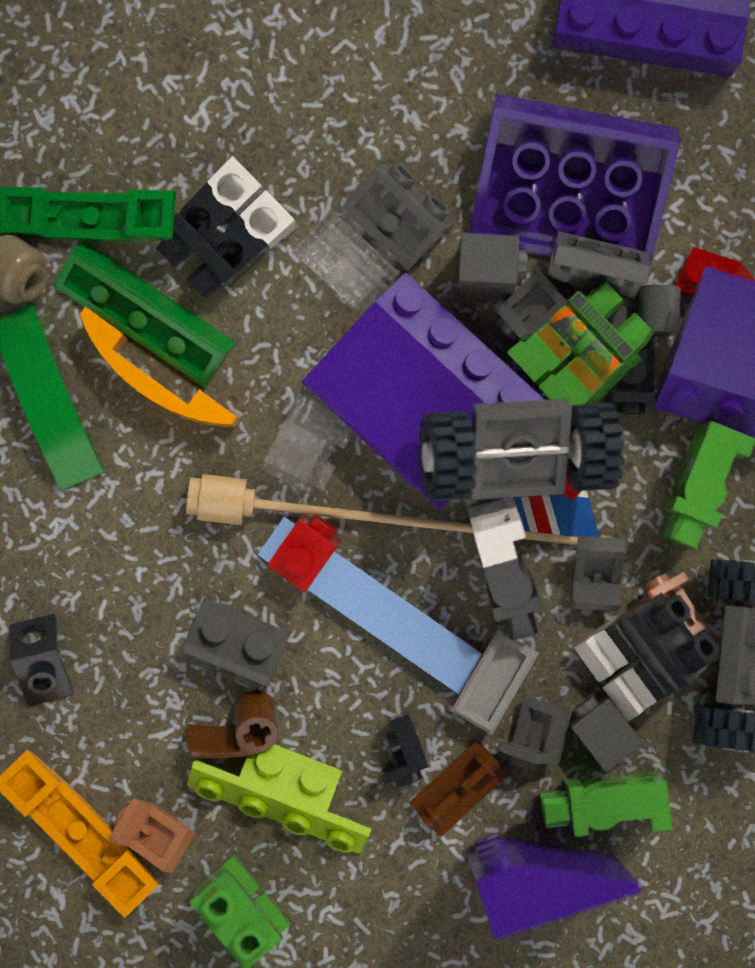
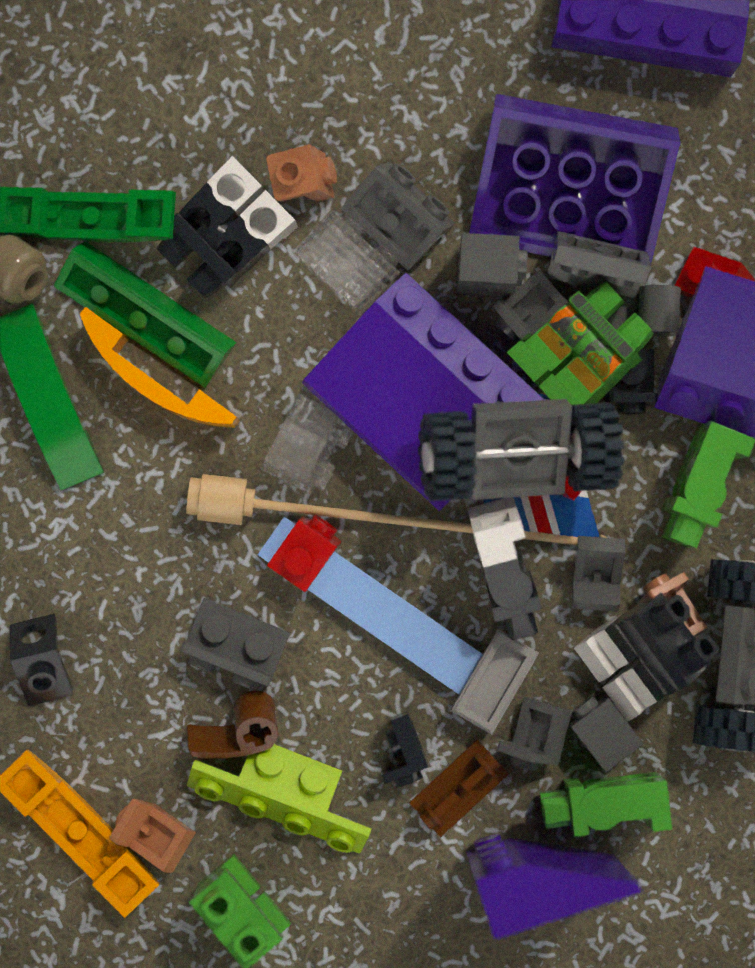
(302, 173): none -> nougat bracket

